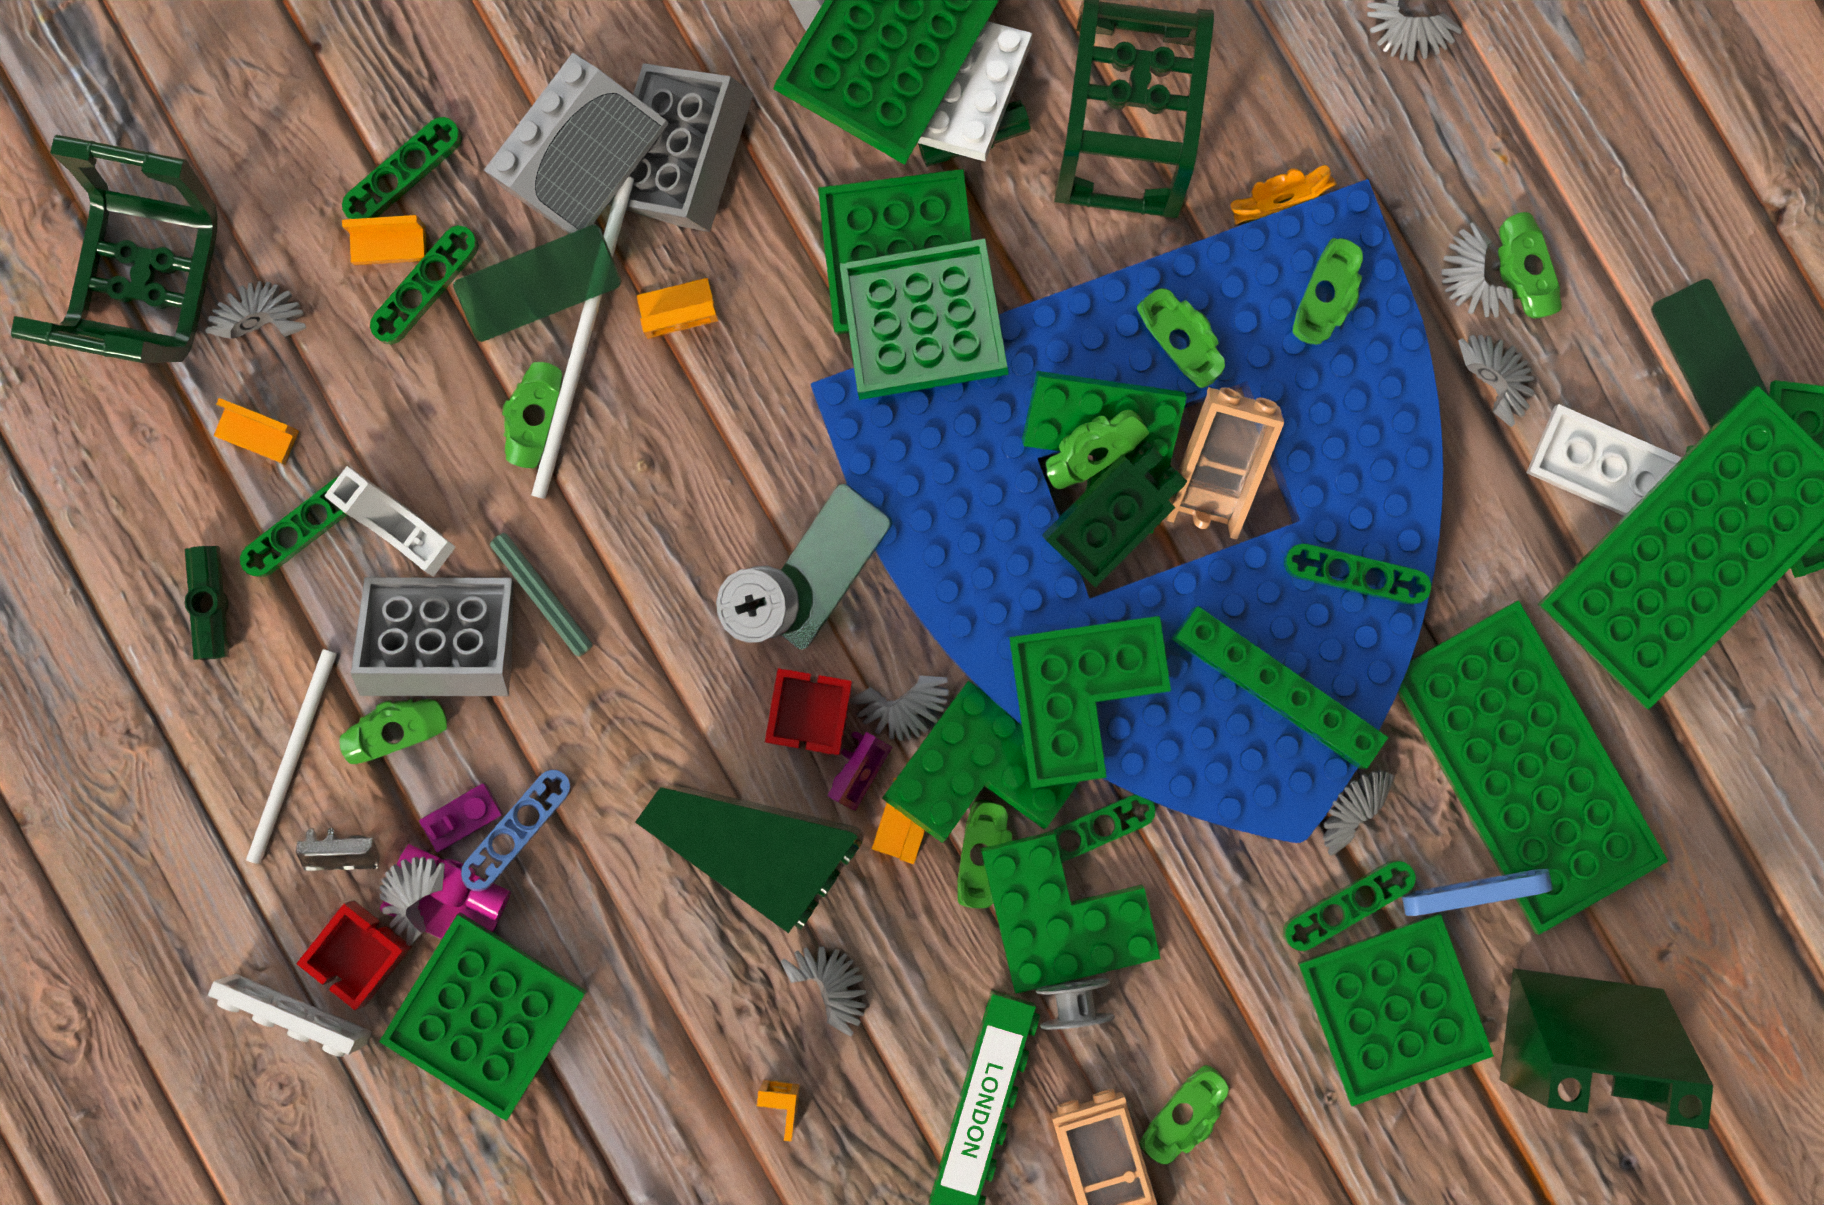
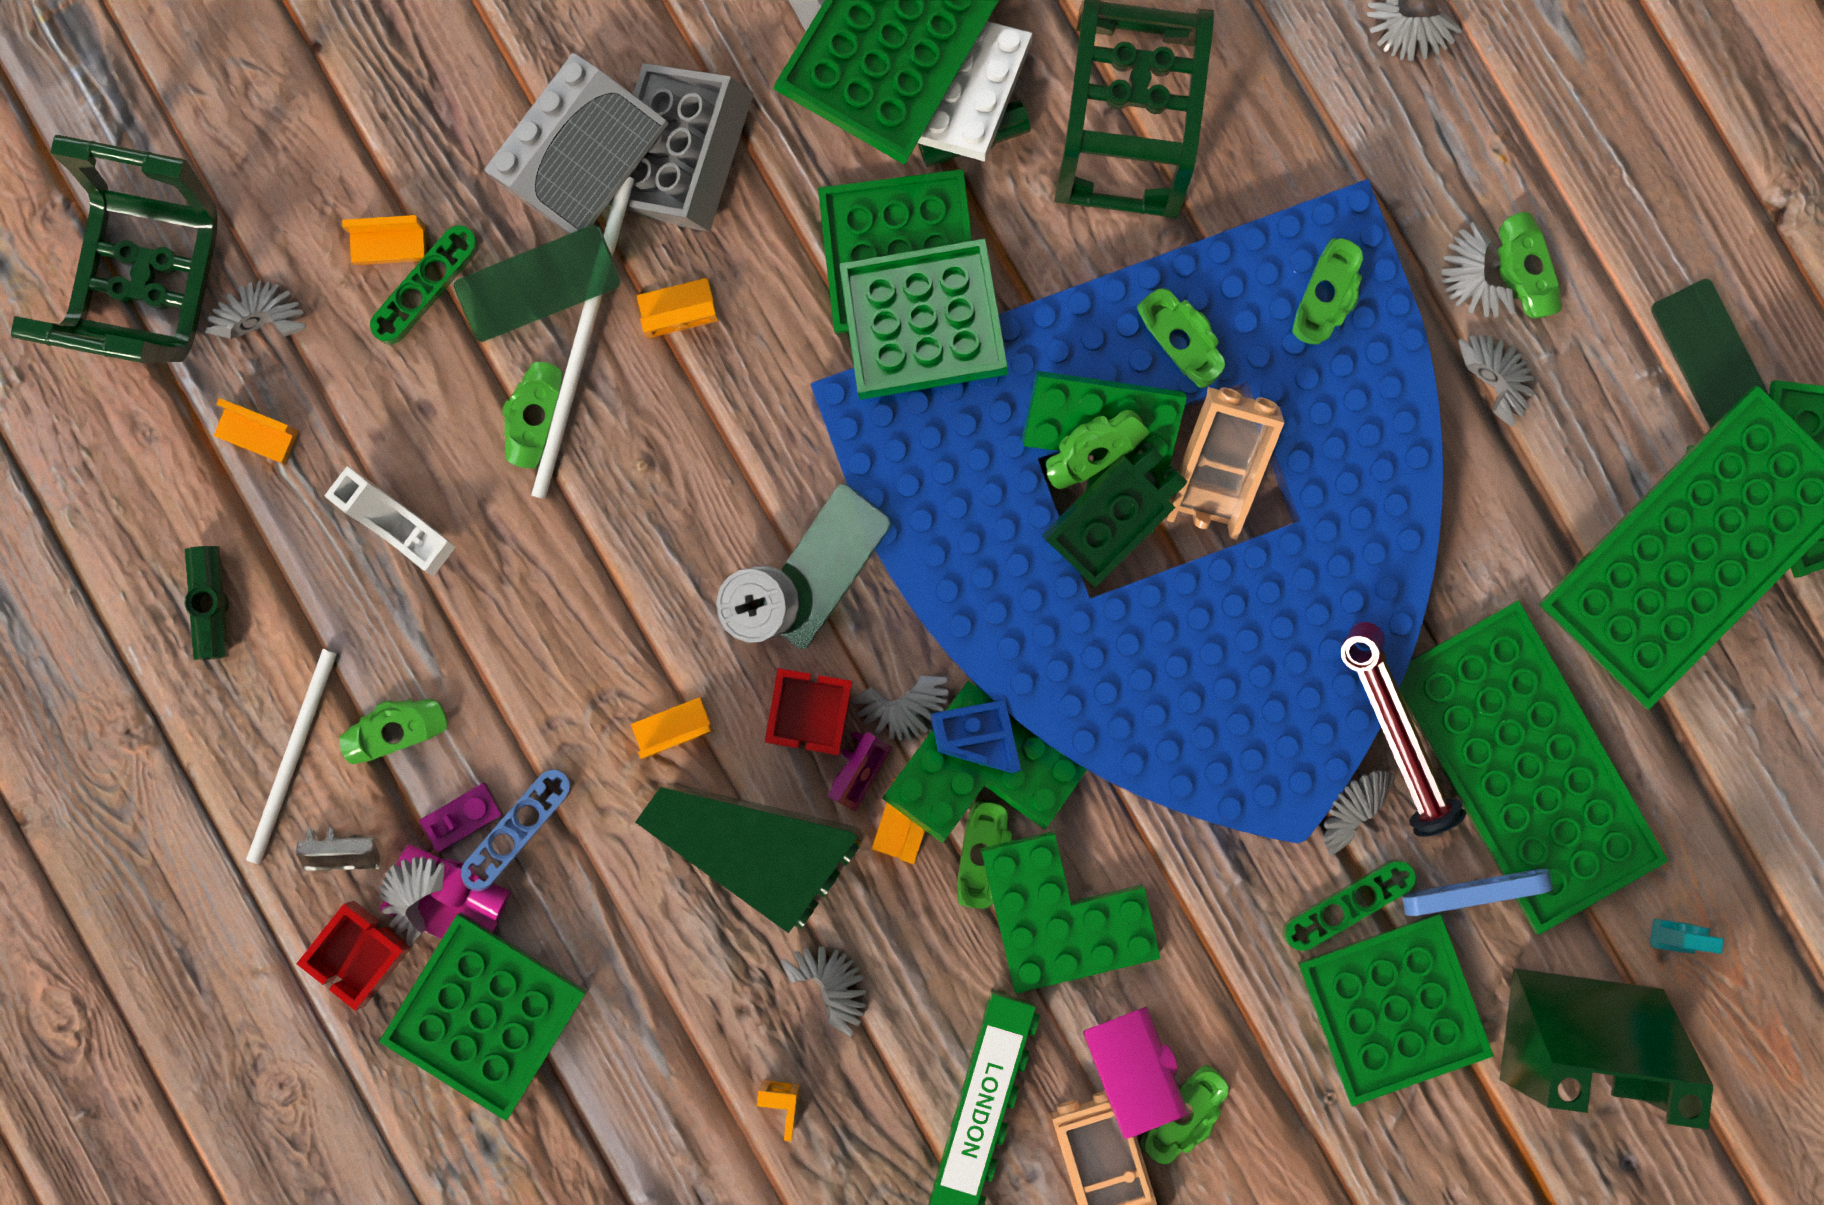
(300, 1019): white plate -> none
(305, 529): green beam -> none
(397, 166): green beam -> none
(434, 637): light grey slope -> none
(541, 594): sand green axle -> none
(672, 728): none -> light orange panel
(978, 735): none -> blue wing
(1064, 676): green plate -> none
(1075, 1004): light grey piece -> none
(1084, 826): green beam -> none
(1136, 1072): none -> dark pink panel
(1279, 688): green brick -> none
(1280, 187): light orange piece -> none
(1357, 573): green beam -> none
(1434, 811): none -> piece
(1597, 461): white plate -> none
(1683, 937): none -> teal plate

